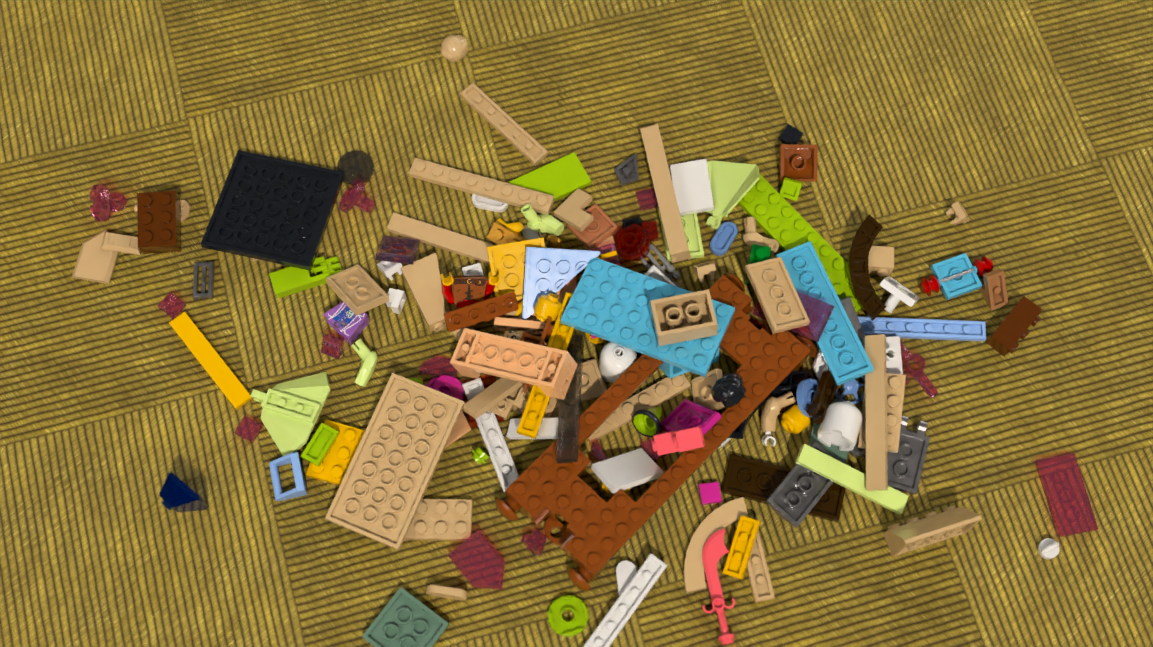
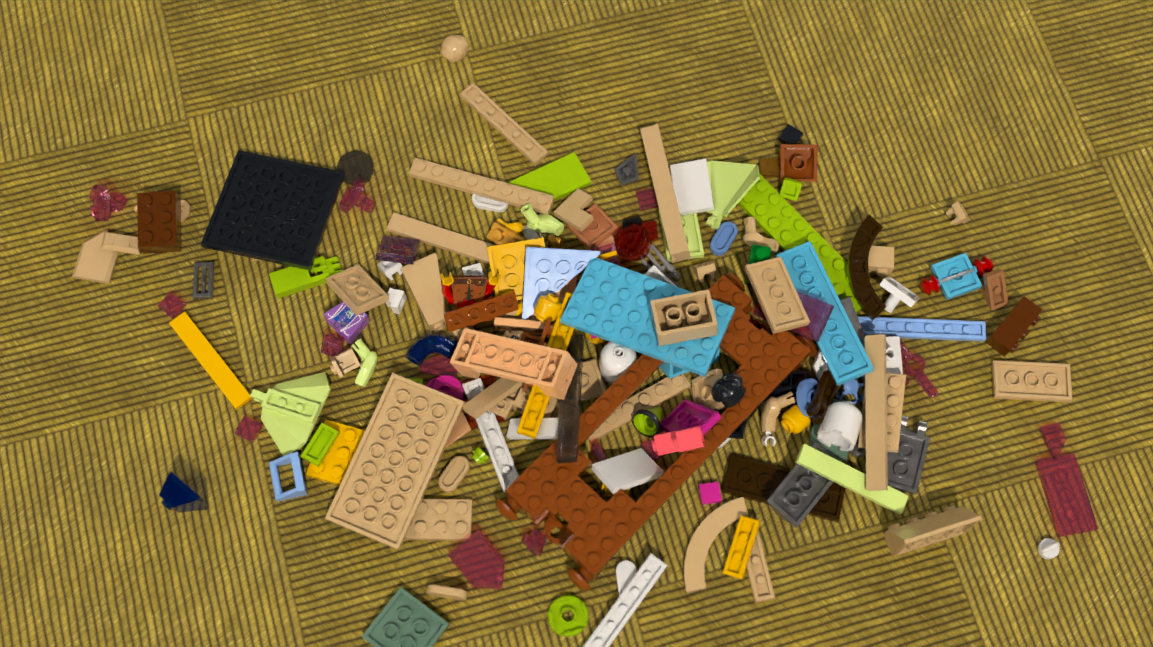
(344, 362): none -> tan bracket
(429, 345): none -> clear blue cylinder
(454, 474): none -> tan tile
(711, 554): coral sword -> none
(769, 167): none -> pearl gold tile
(1031, 381): none -> tan tile
(1053, 438): none -> clear pink tile

